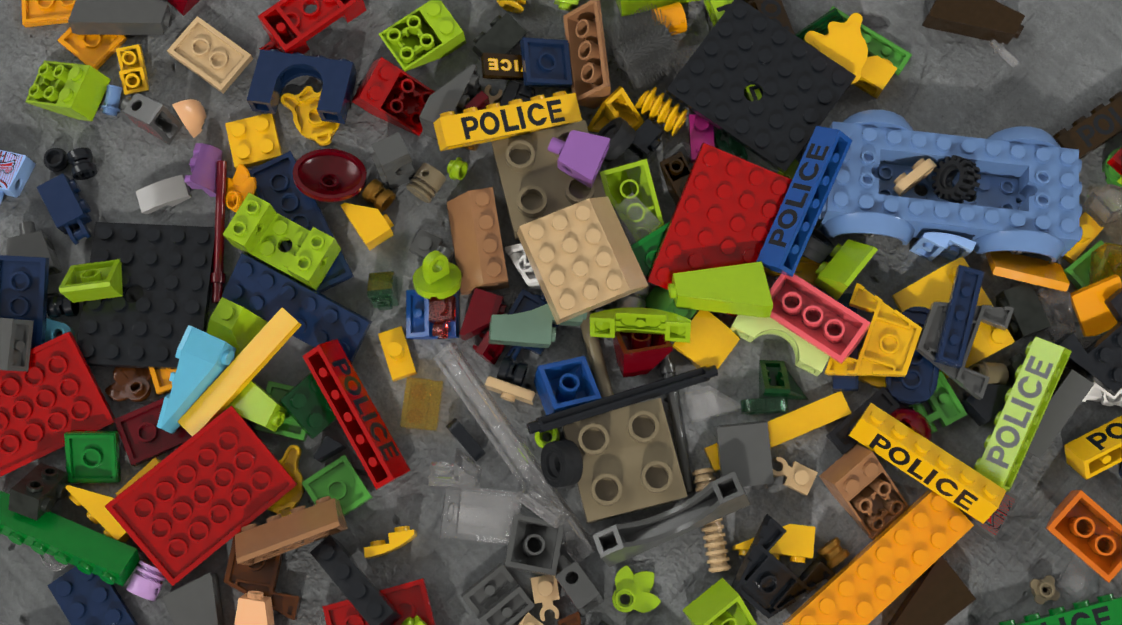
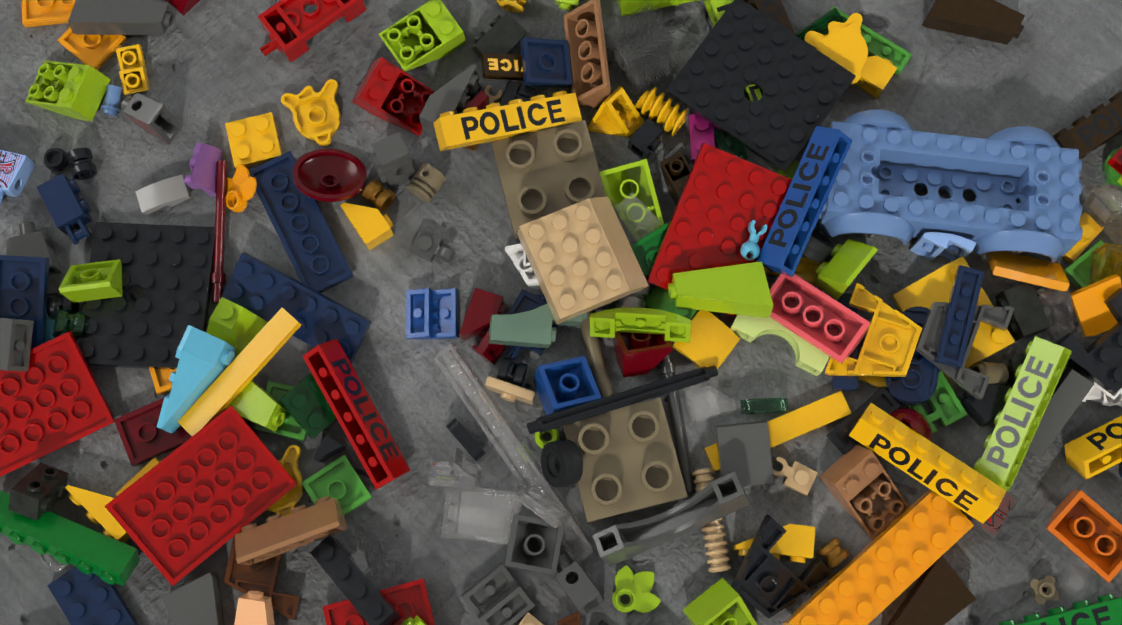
(75, 323): none -> clear green wheel
(92, 456): green plate -> none
(127, 382): reddish brown plate -> none
(146, 581): lavender piece -> none
(191, 114): light nougat brick -> none
(210, 54): tan plate -> none
(261, 231): lime plate -> none
(277, 68): dark blue arch -> none
(383, 290): clear green slope -> none
(397, 353): yellow tile -> none
(397, 539): yellow slope -> none
(421, 404): clear yellow plate -> none
(436, 277): lime tile -> none
(440, 313): clear red plate -> none
(457, 169): lime plate -> none
(477, 241): medium nougat slope -> none
(545, 591): tan plate -> none
(580, 155): medium lavender torso -> none
(620, 136): black tyre -> none
(674, 15): light orange piece -> none
(751, 246): none -> medium azure arm
(777, 381): dark green slope -> none
(920, 171): tan plate -> none
(966, 181): black tyre -> none
(1005, 54): clear piece -> none

